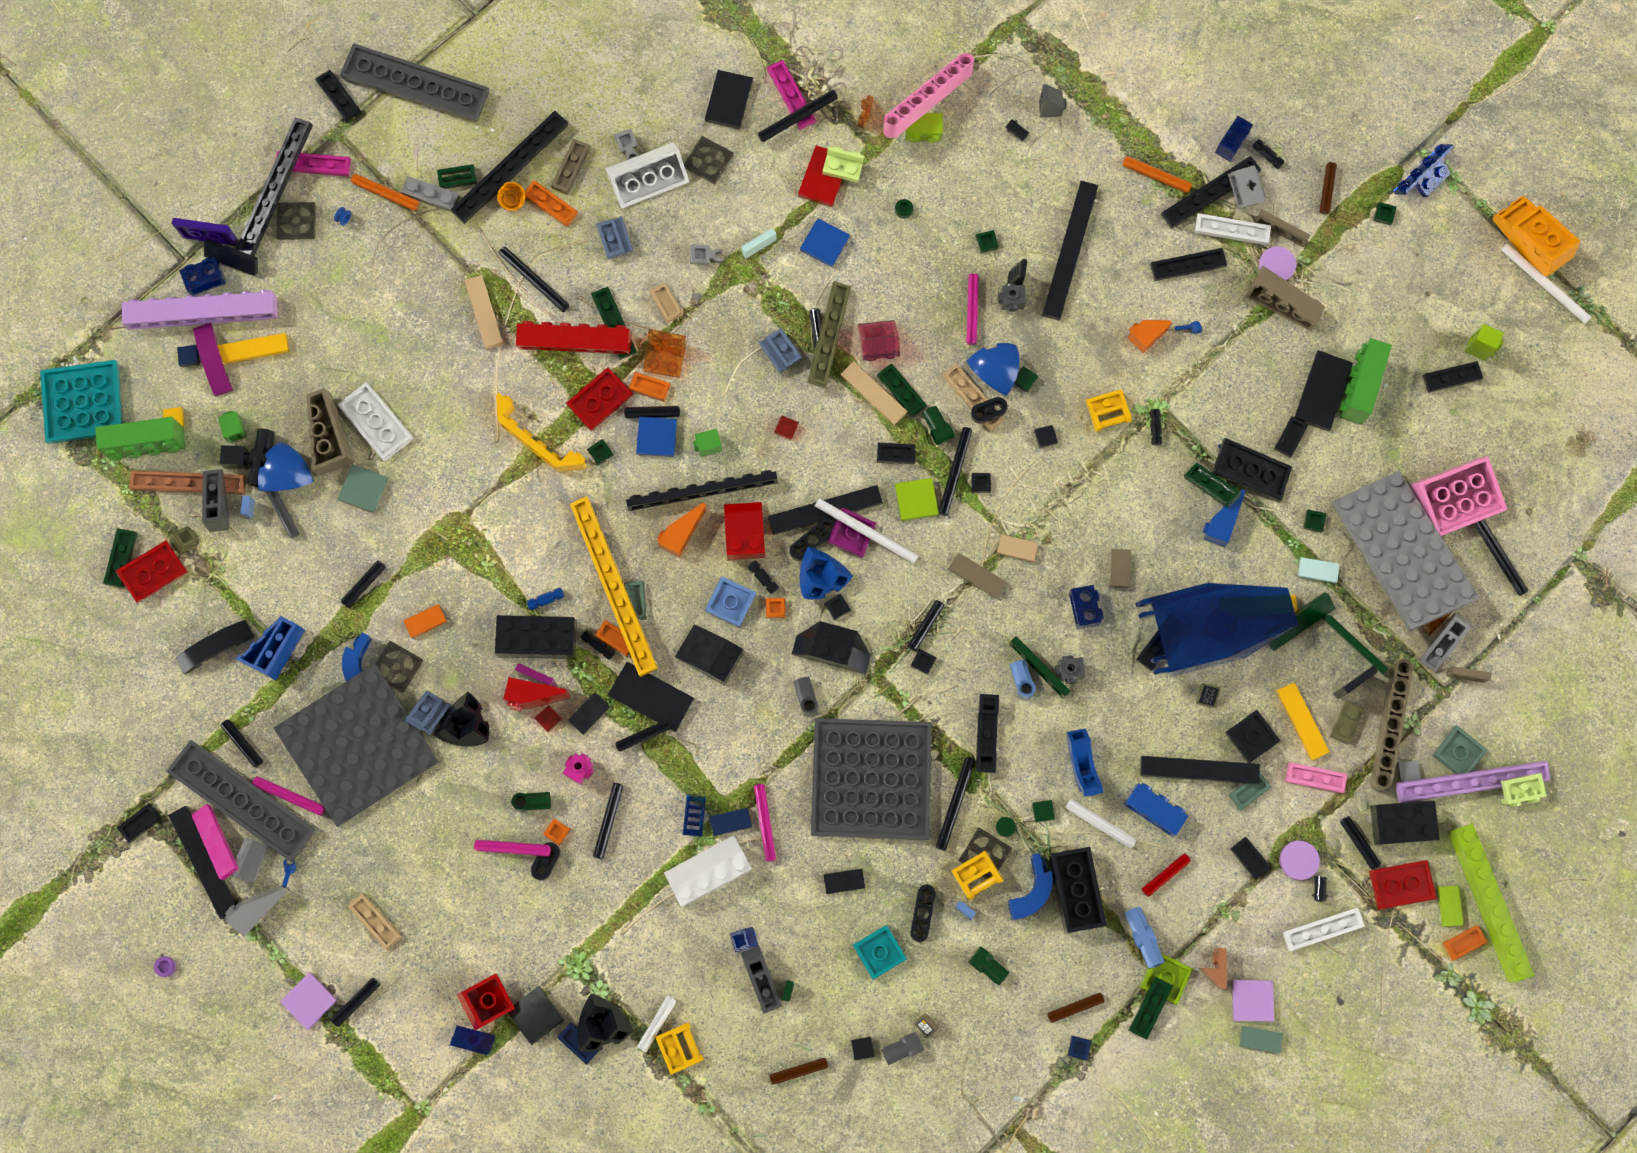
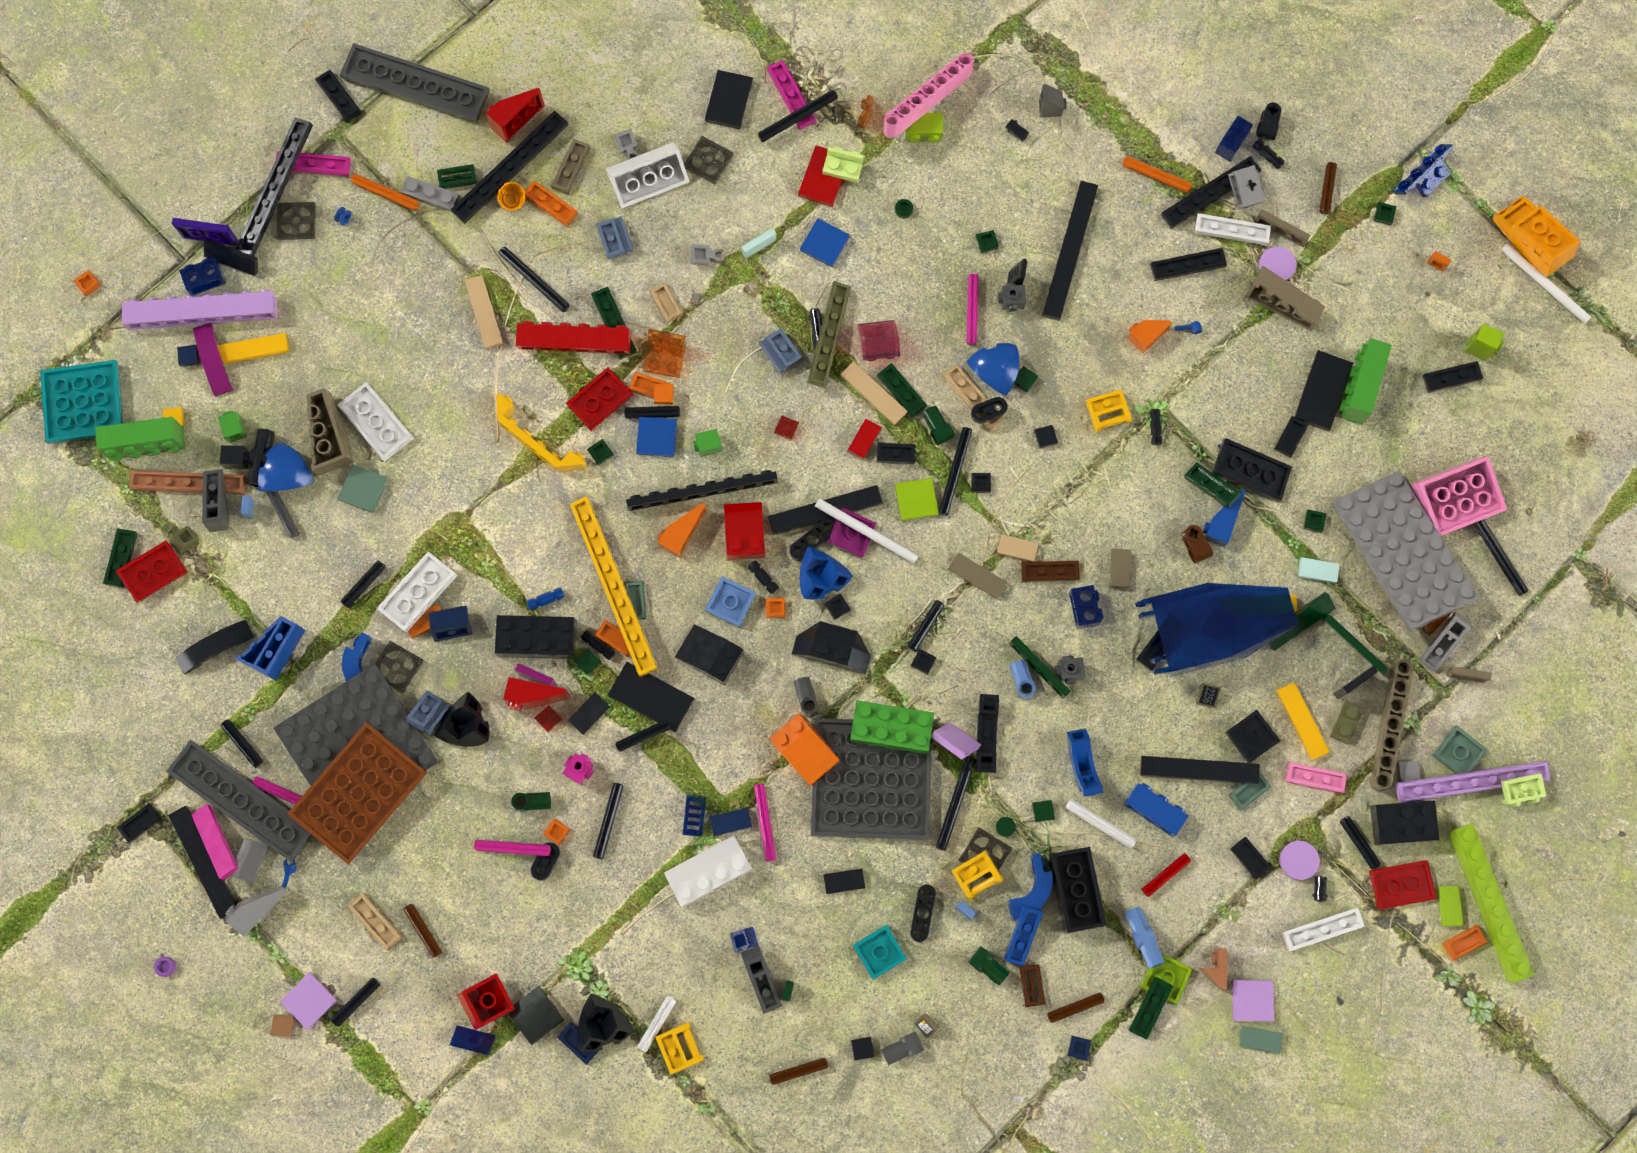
(87, 283): none -> orange tile
(282, 1025): none -> medium nougat tile
(357, 793): none -> dark orange plate
(417, 592): none -> white tile
(422, 930): none -> reddish brown axle
(450, 623): none -> dark blue panel
(513, 113): none -> red slope
(587, 661): none -> dark green tile
(663, 393): none -> orange tile
(804, 749): none -> orange slope
(864, 439): none -> red tile
(892, 727): none -> bright green brick
(955, 740): none -> lavender tile
(1023, 935): none -> blue tile
(1024, 987): none -> reddish brown tile
(1050, 571): none -> reddish brown tile
(1197, 546): none -> reddish brown piece
(1269, 123): none -> black piece
(1439, 261): none -> orange tile

